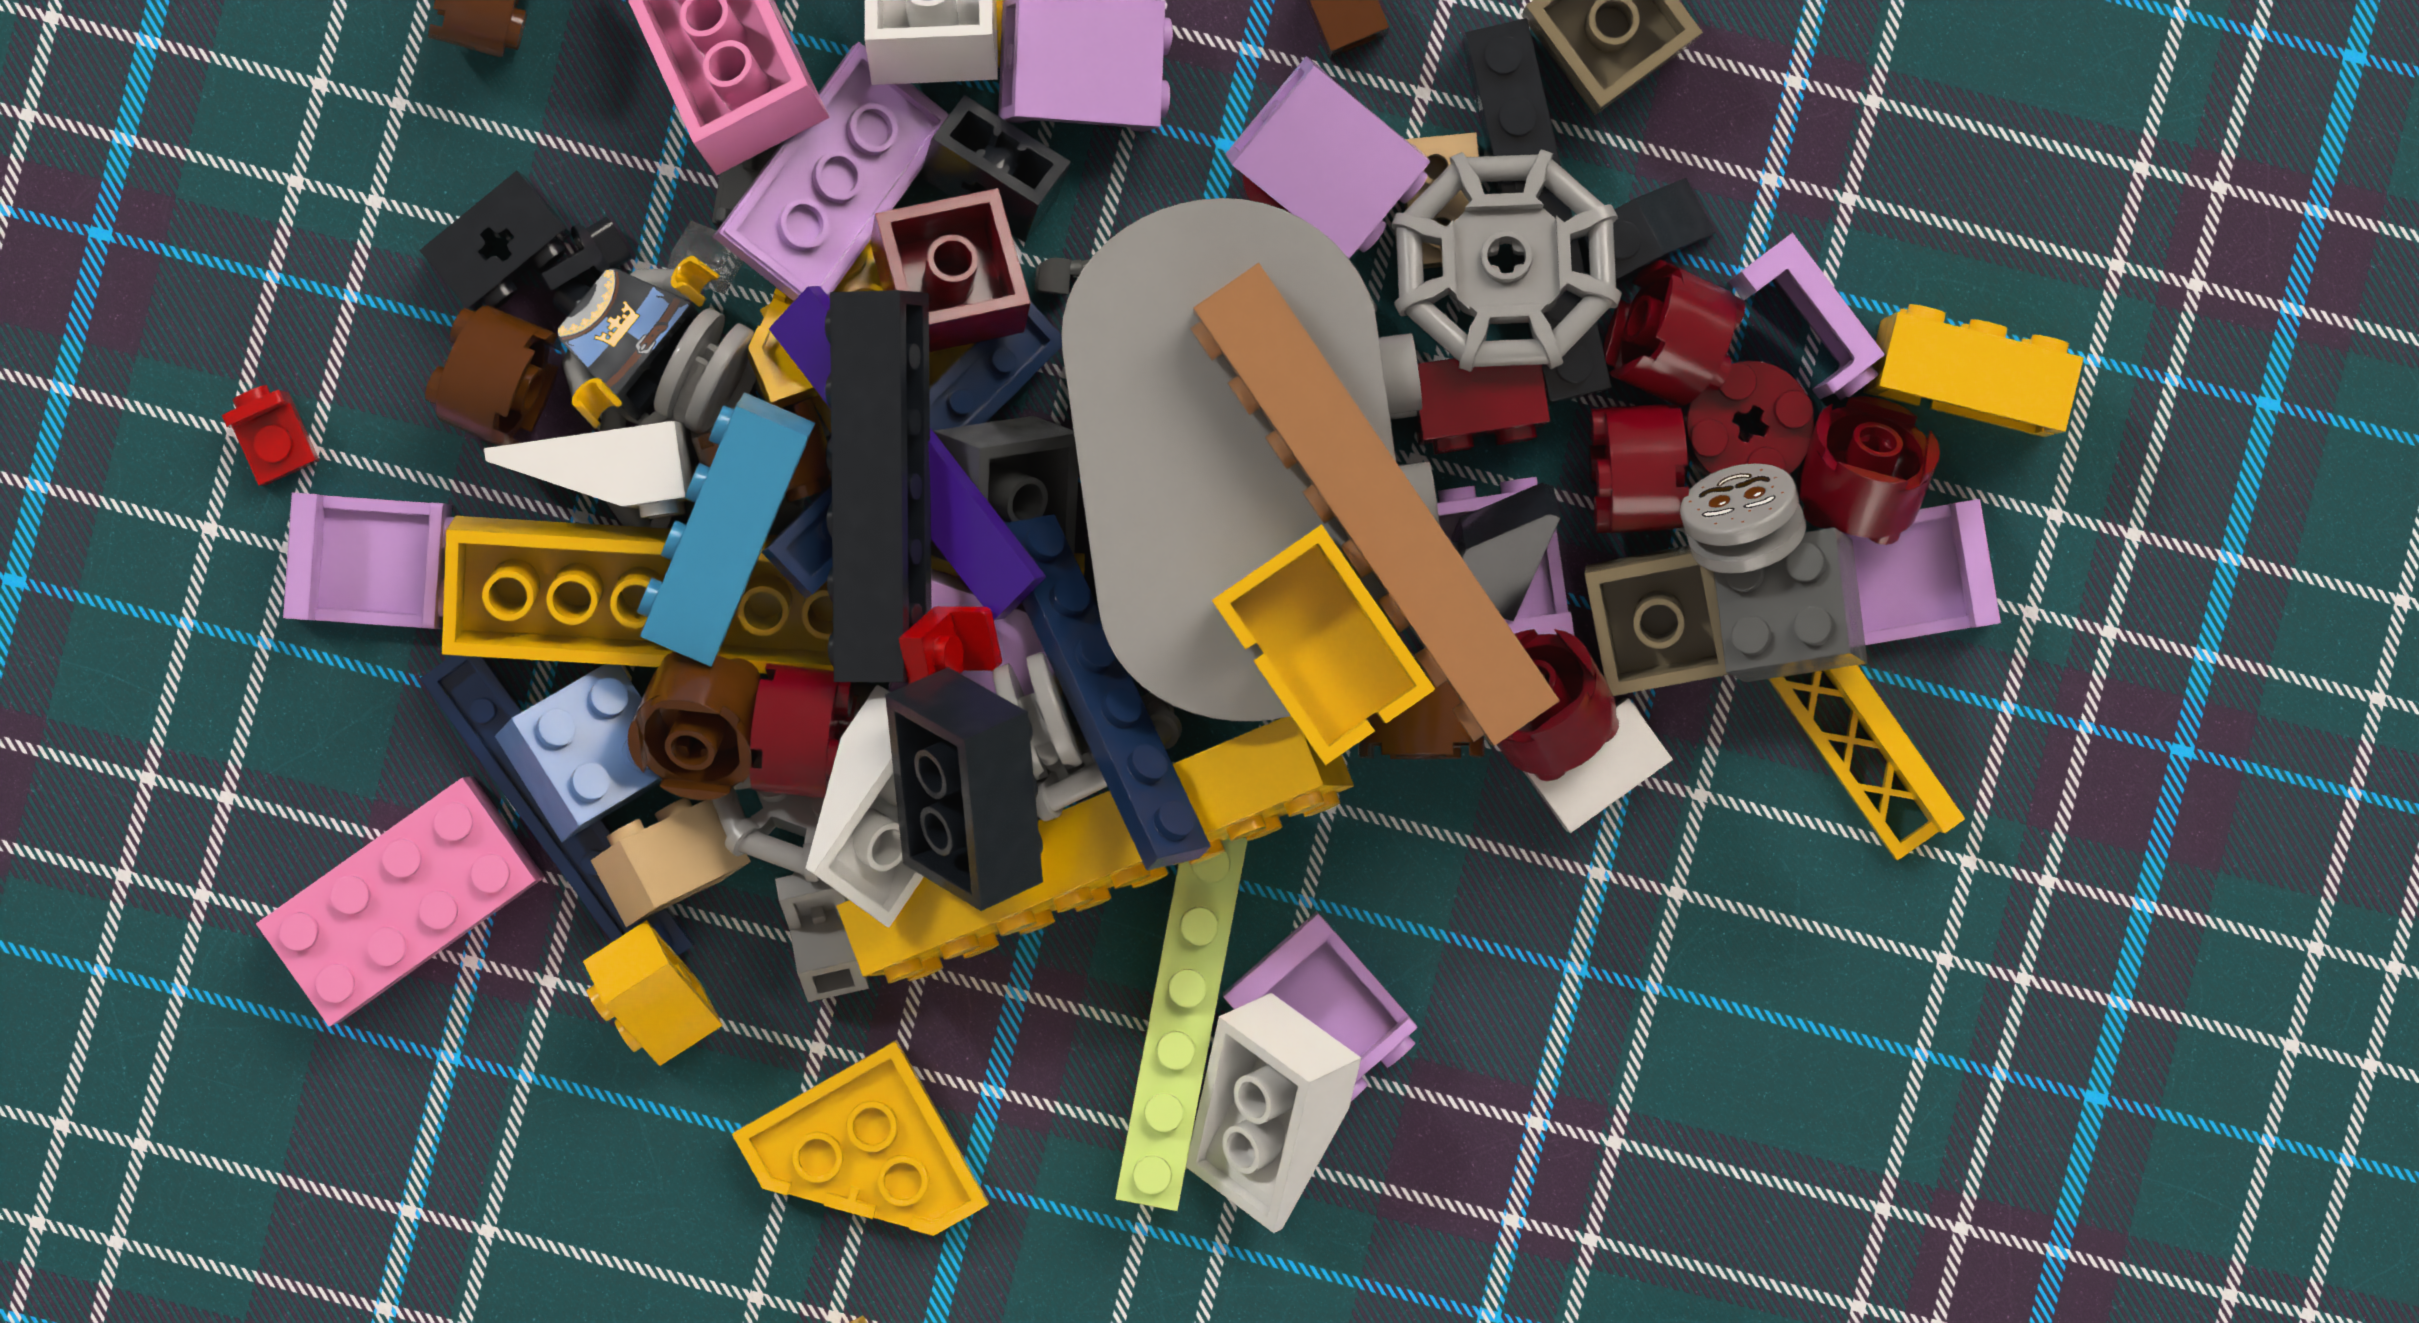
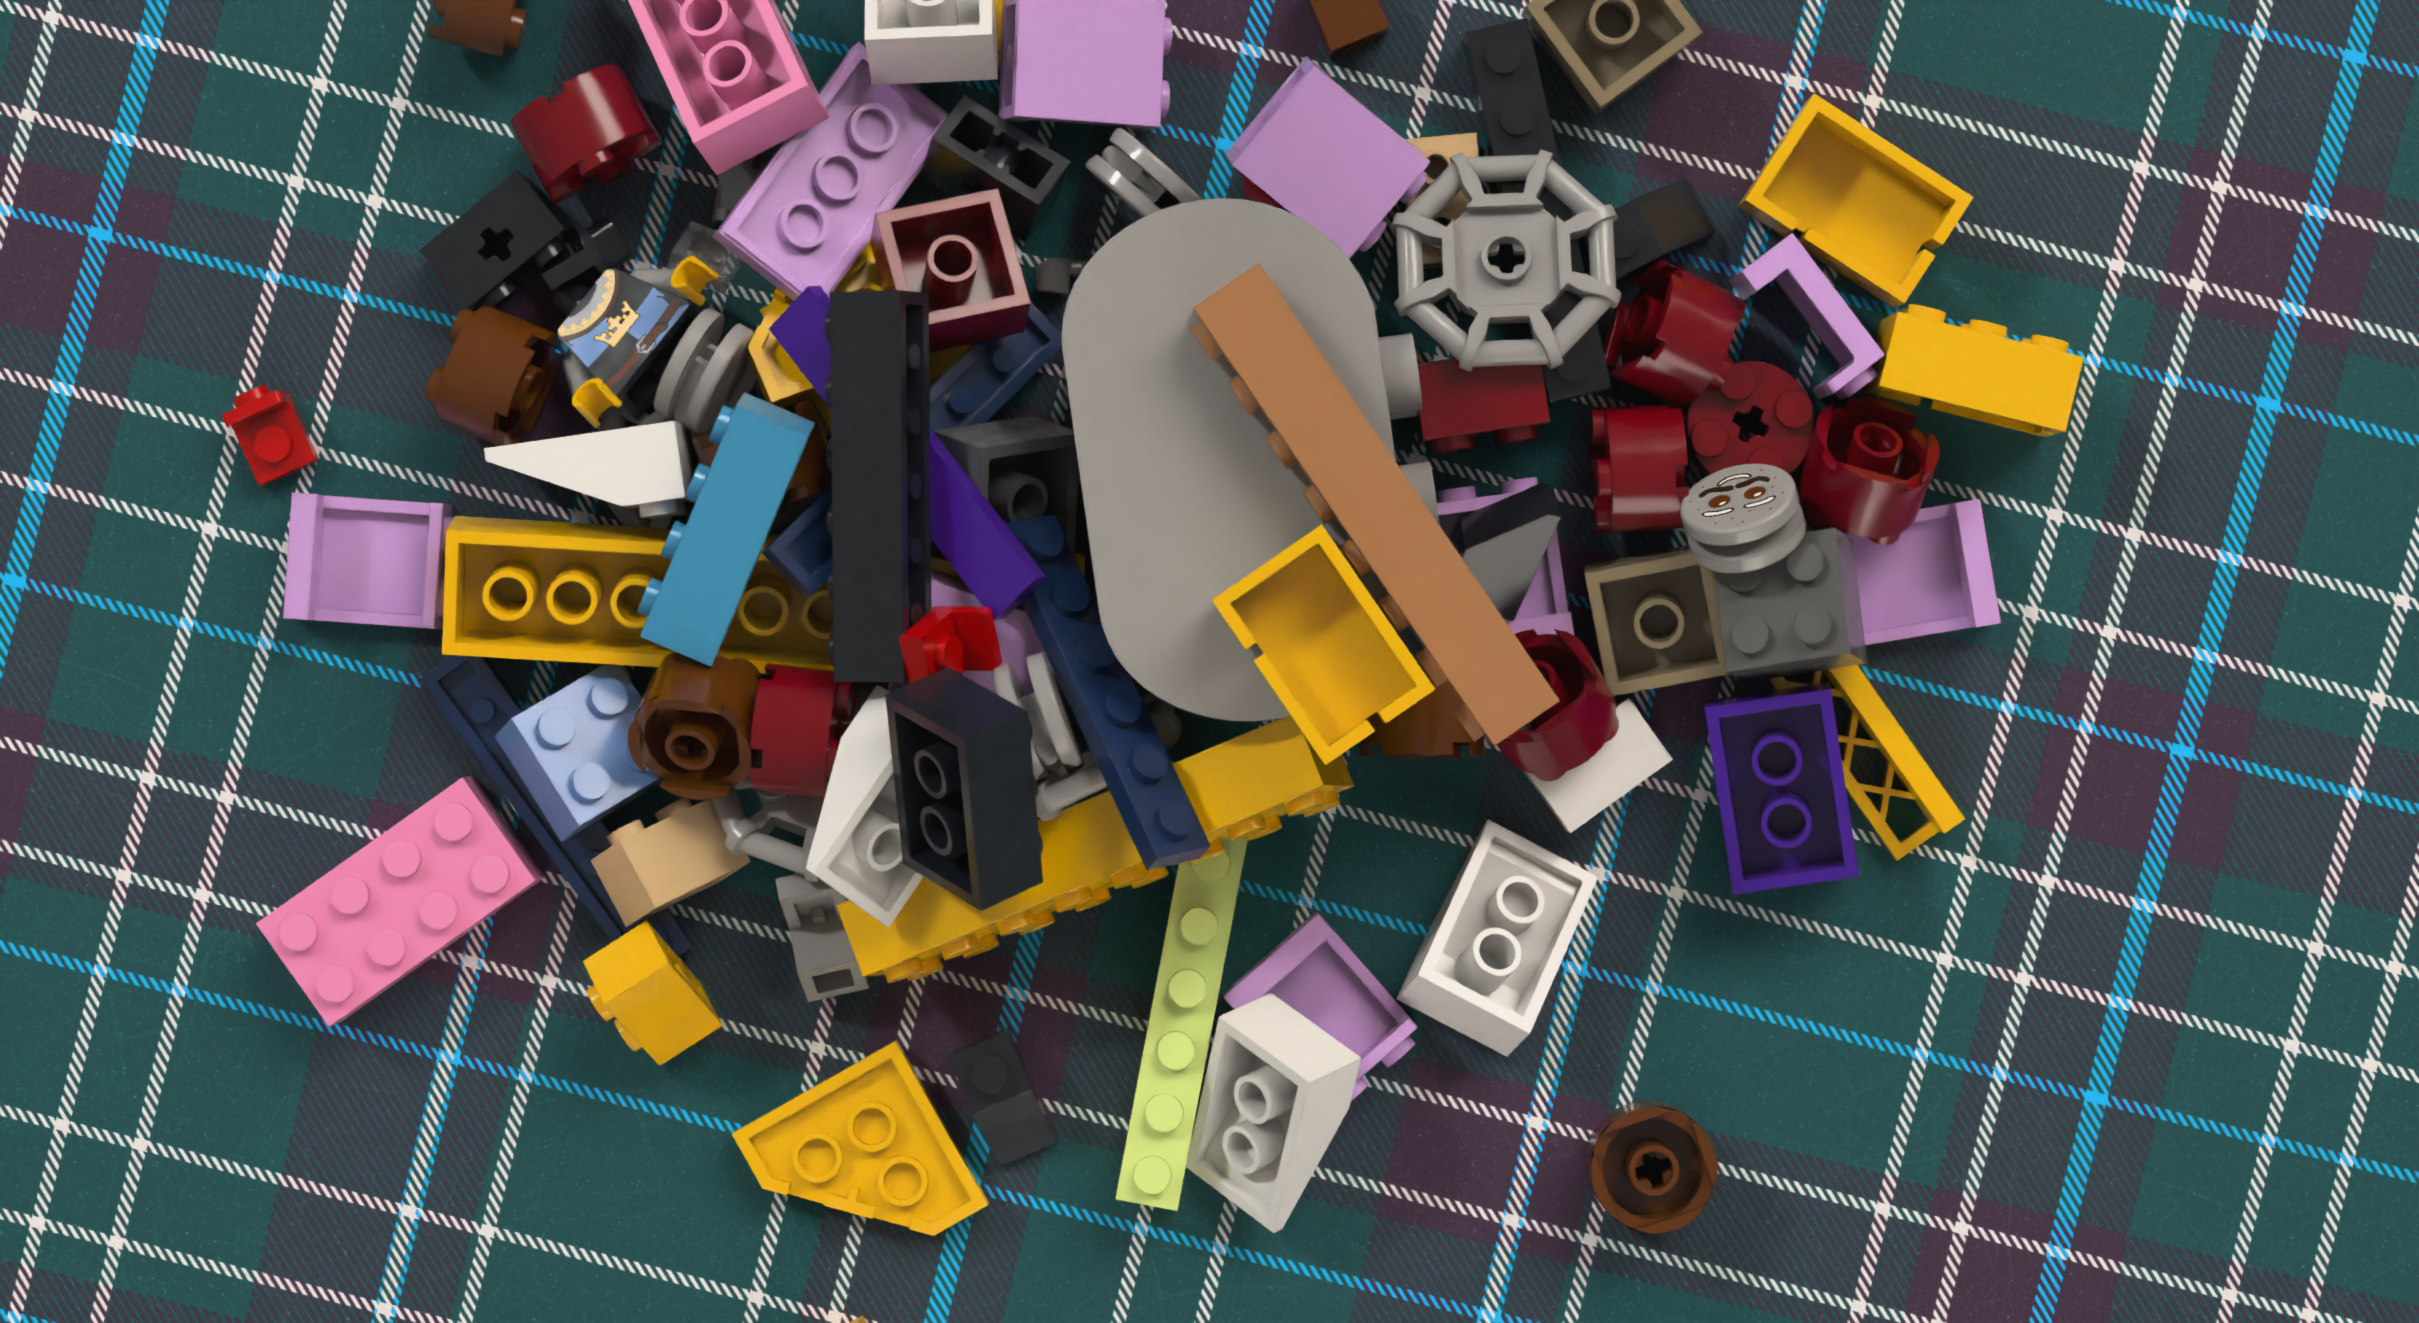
(585, 132): none -> dark red brick
(1002, 1096): none -> black slope
(1137, 175): none -> light grey head
(1498, 939): none -> white slope
(1683, 1180): none -> reddish brown brick
(1781, 788): none -> dark purple brick
(1855, 201): none -> yellow piece

